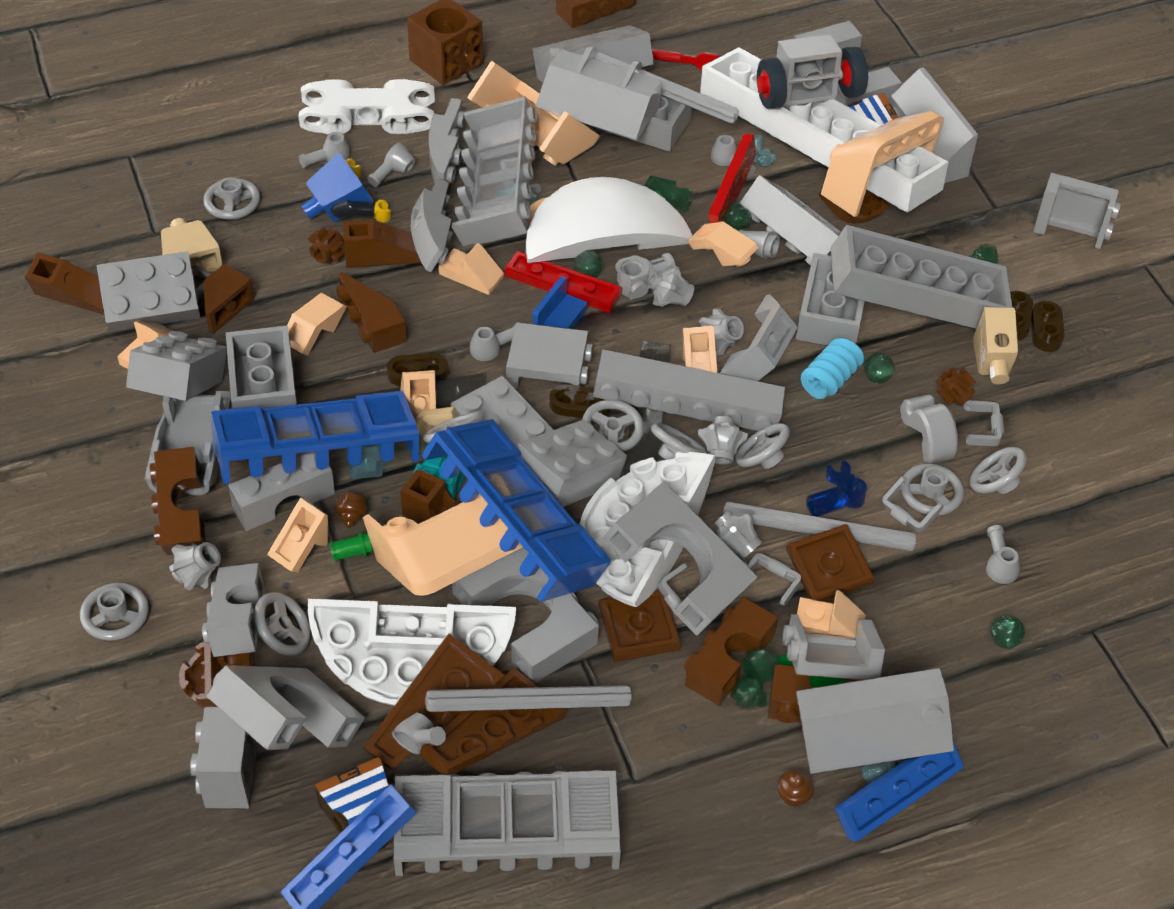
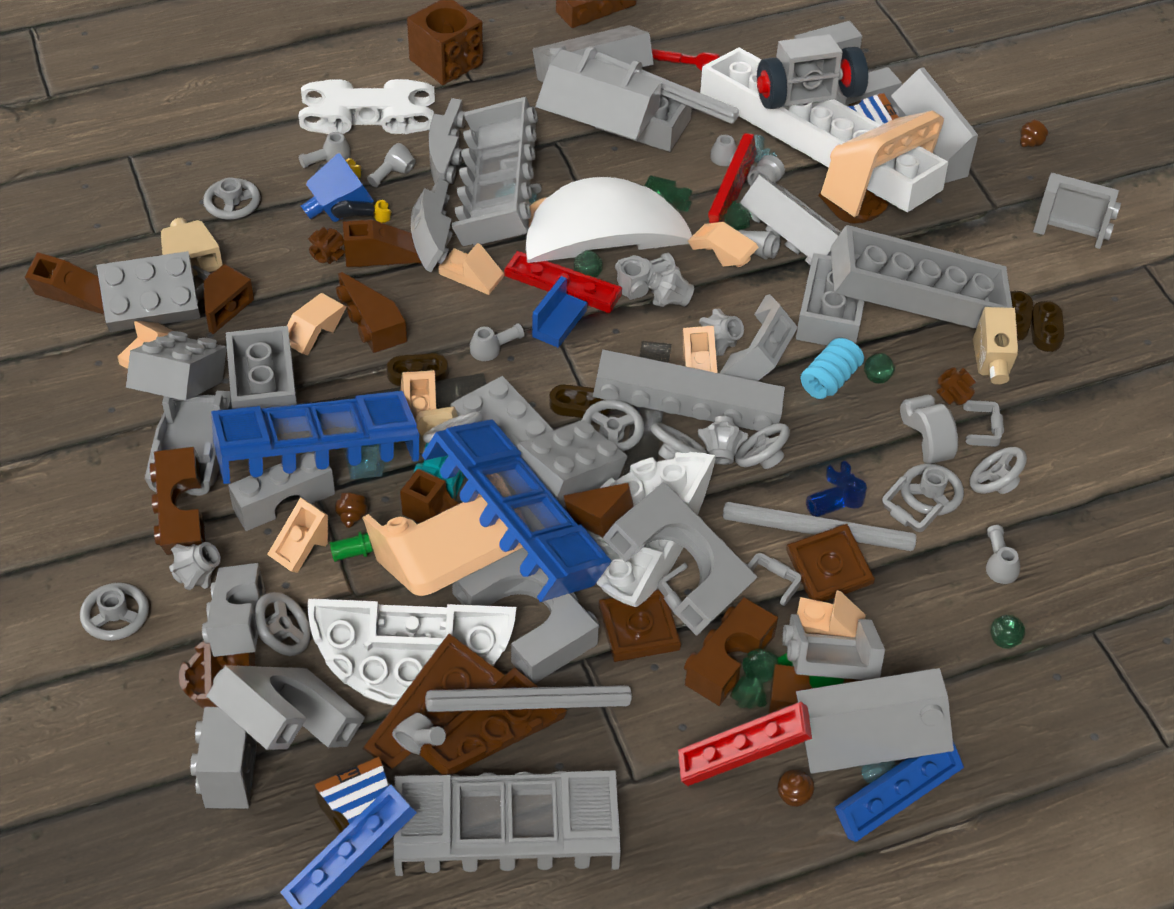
(548, 354): light grey panel -> none
(557, 135): light nougat windscreen -> none
(599, 507): none -> reddish brown slope
(738, 533): light grey rock -> none
(745, 743): none -> tile
(769, 168): none -> light grey wheel
(986, 253): clear green plate -> none
(1033, 134): none -> reddish brown plate

